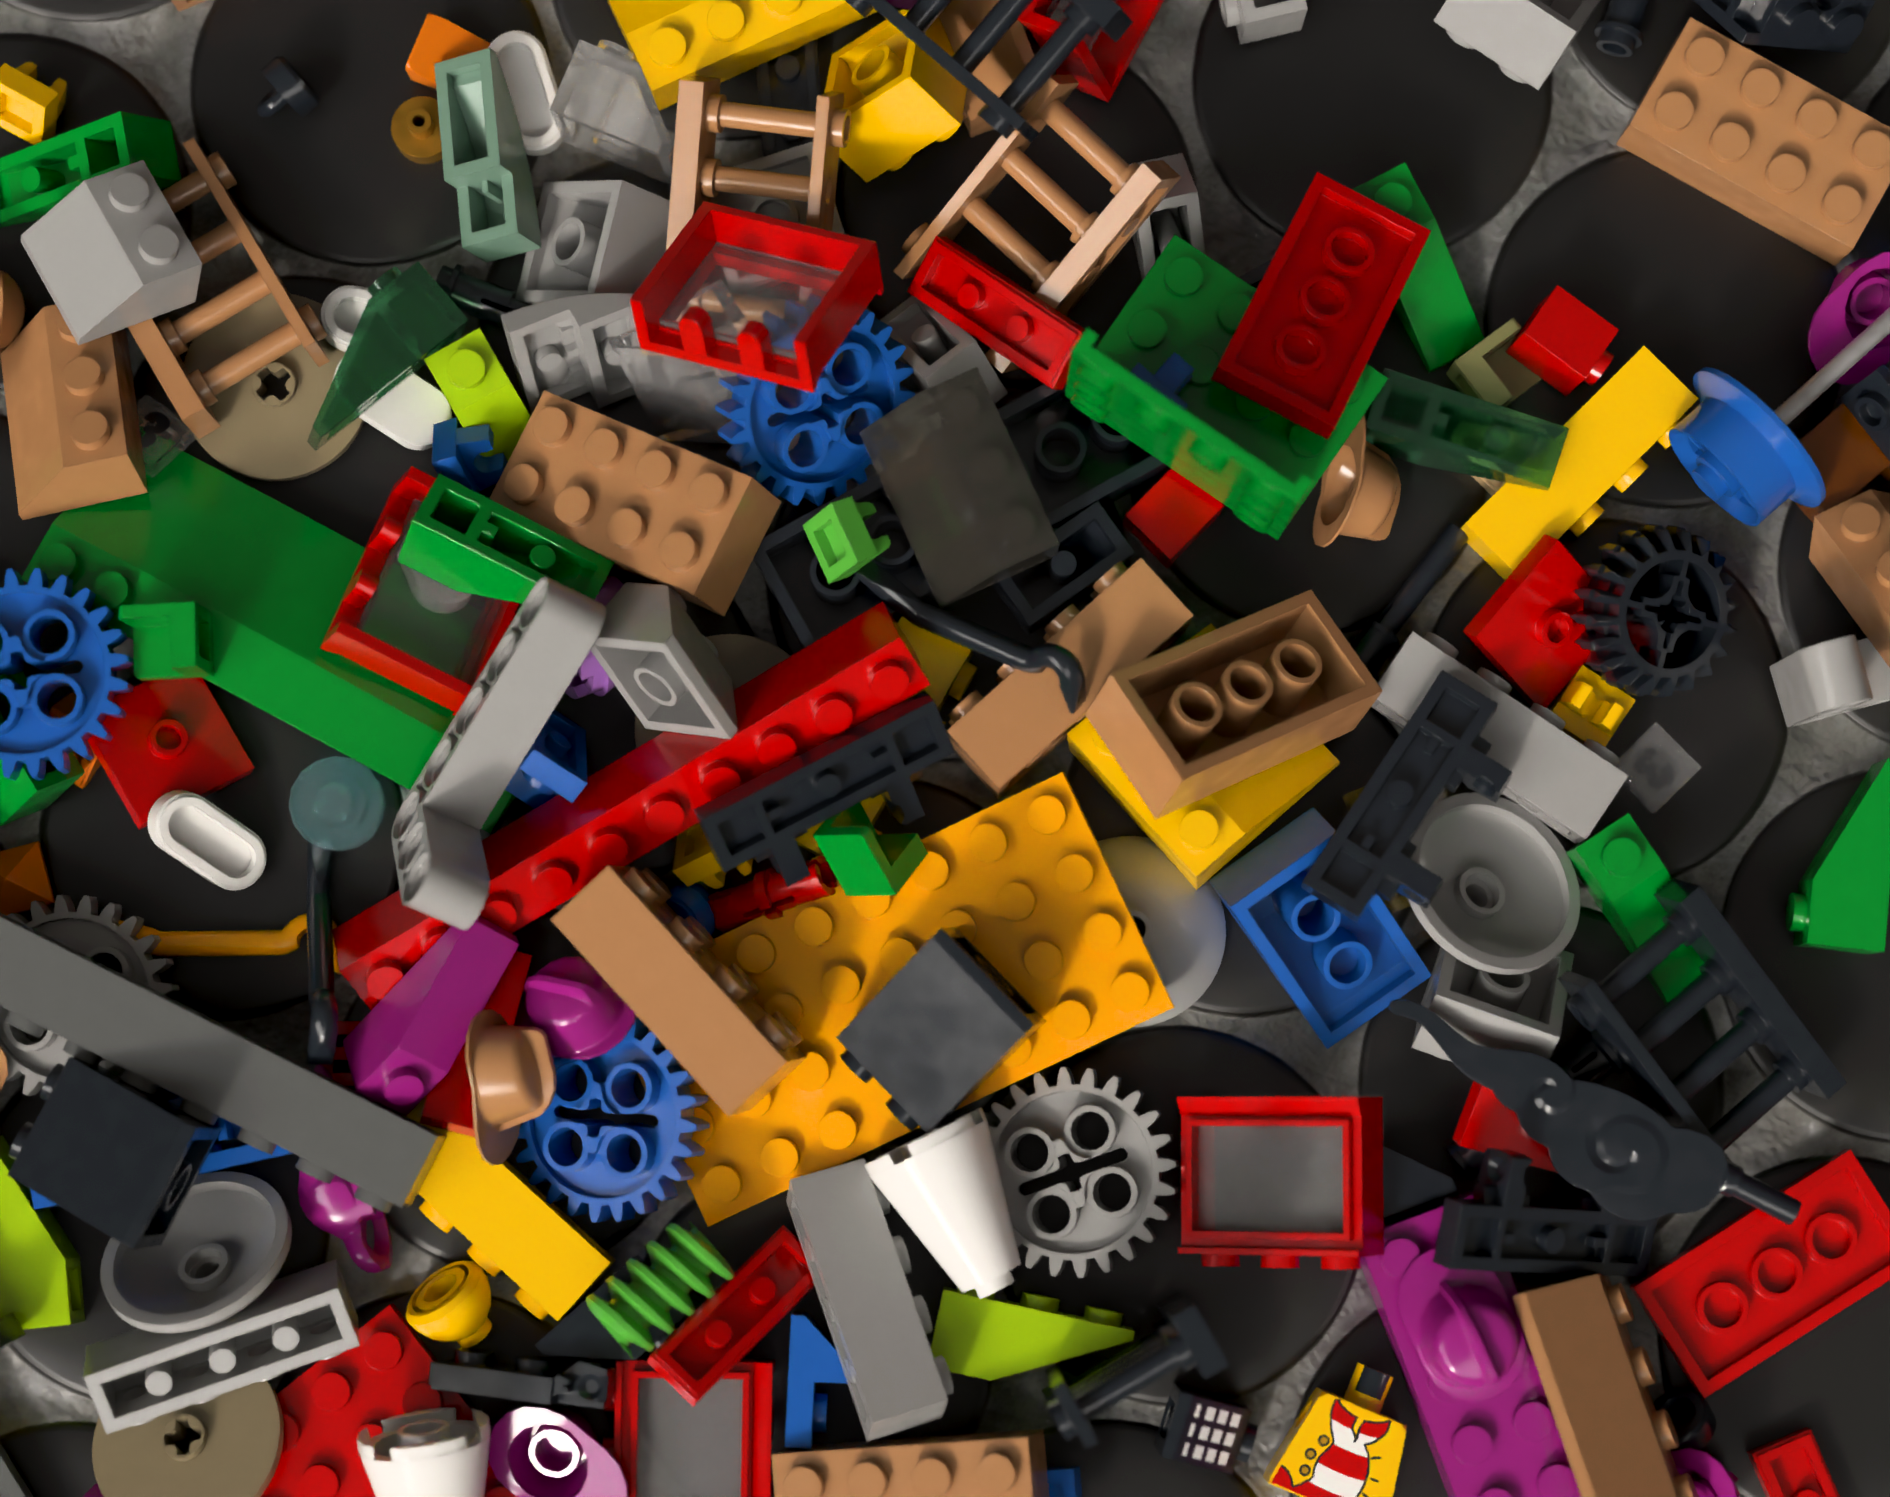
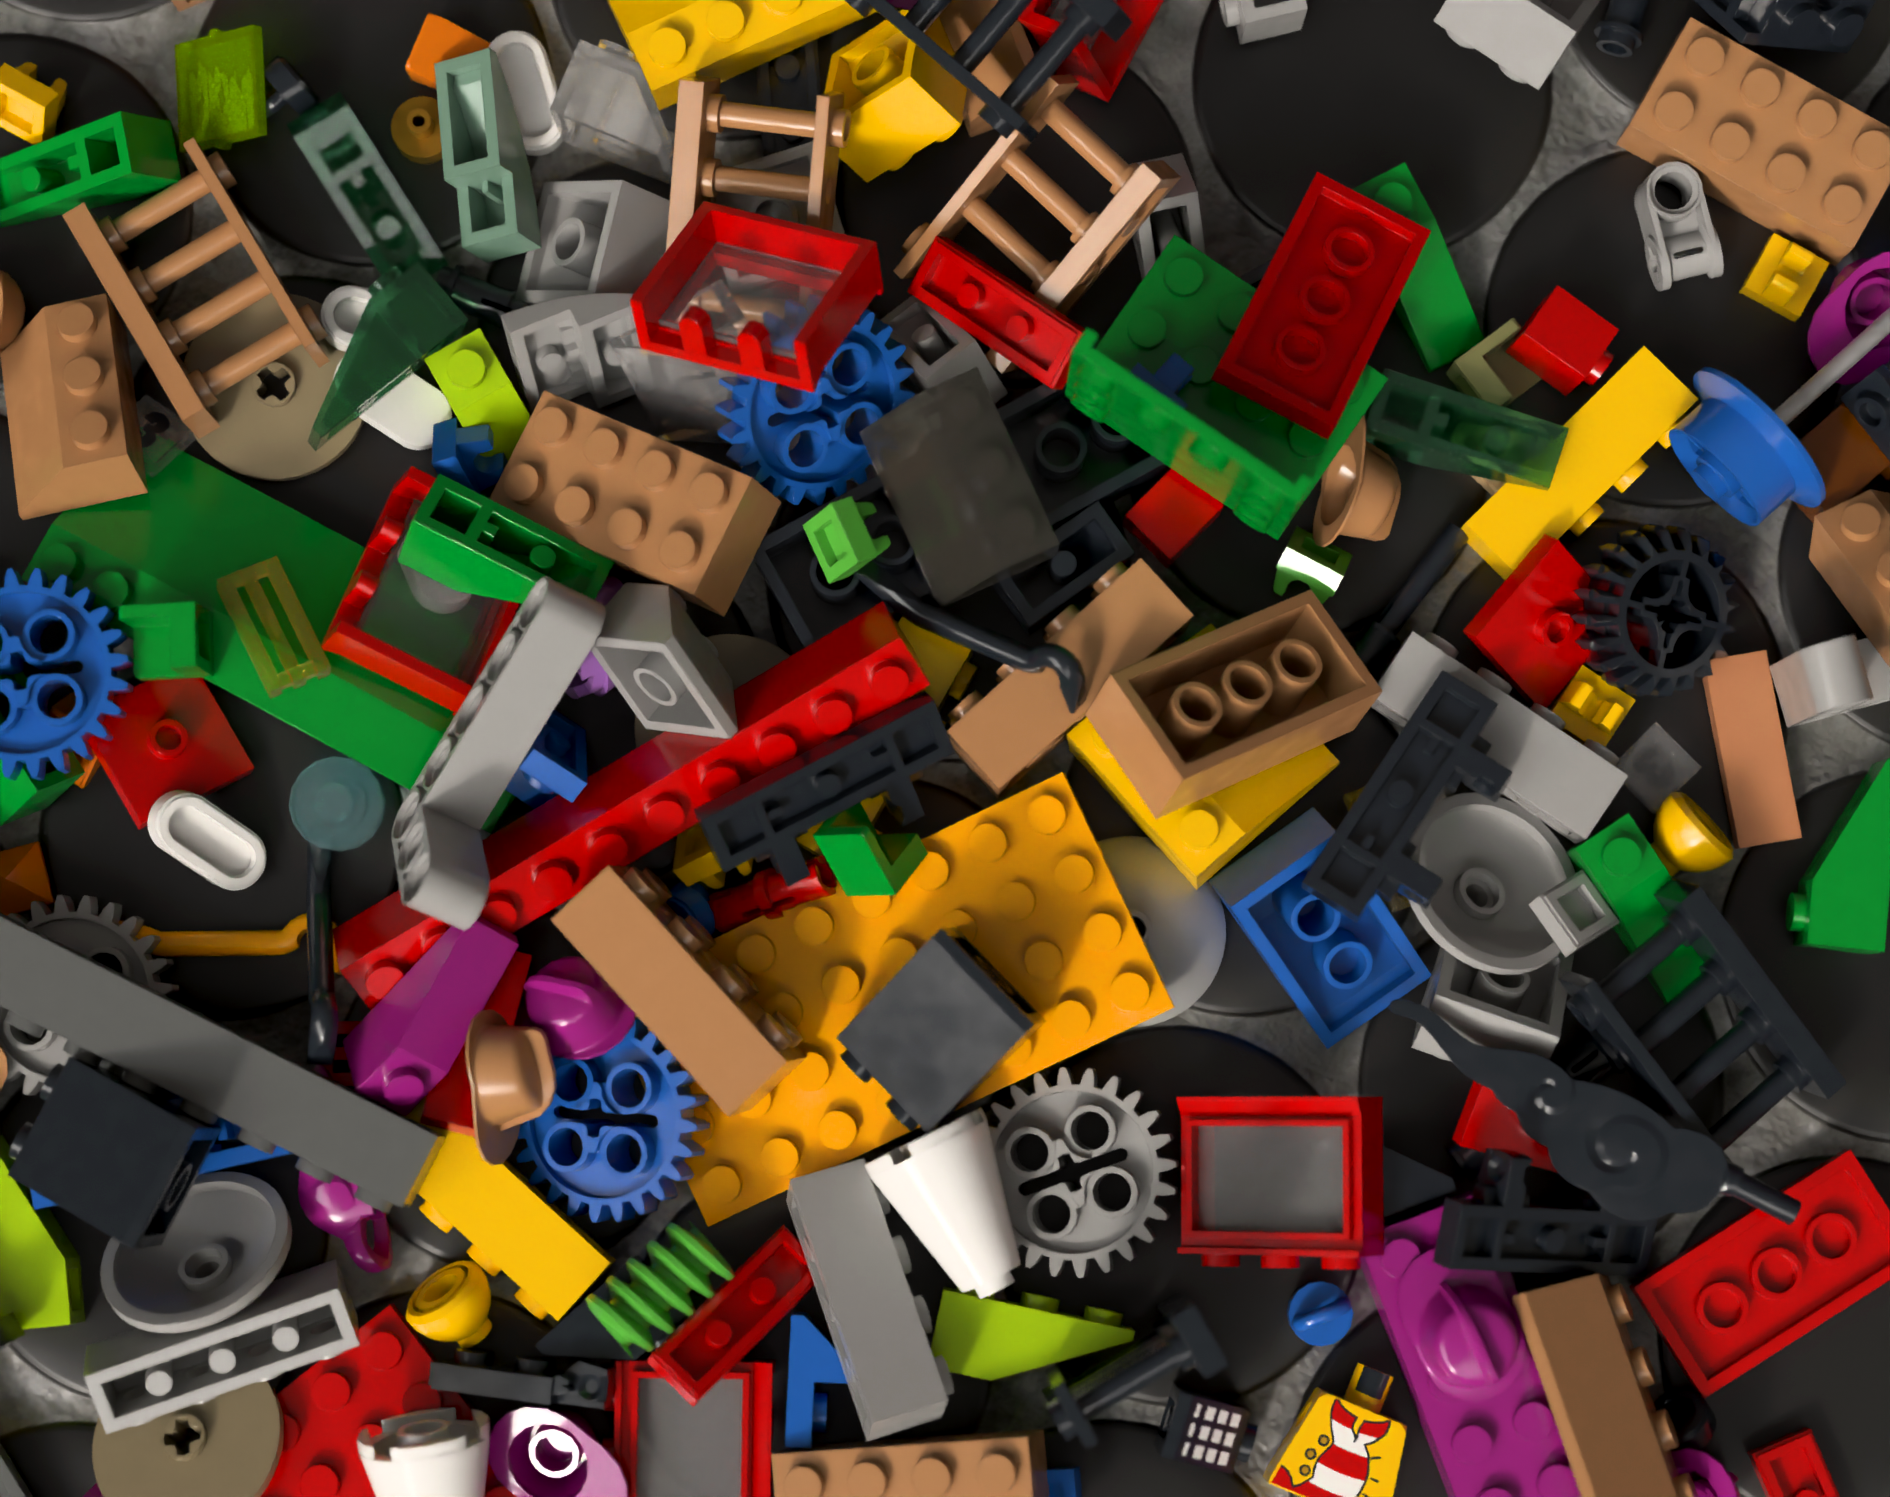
(113, 254): light grey slope -> none
(221, 88): none -> clear neon green piece
(294, 674): none -> clear yellow tile
(364, 188): none -> clear green slope
(1311, 564): none -> bright green tile
(1319, 1313): none -> blue tile
(1574, 913): none -> light grey tile
(1677, 231): none -> light grey piece
(1688, 837): none -> yellow brick
(1751, 750): none -> nougat tile
(1784, 277): none -> yellow tile

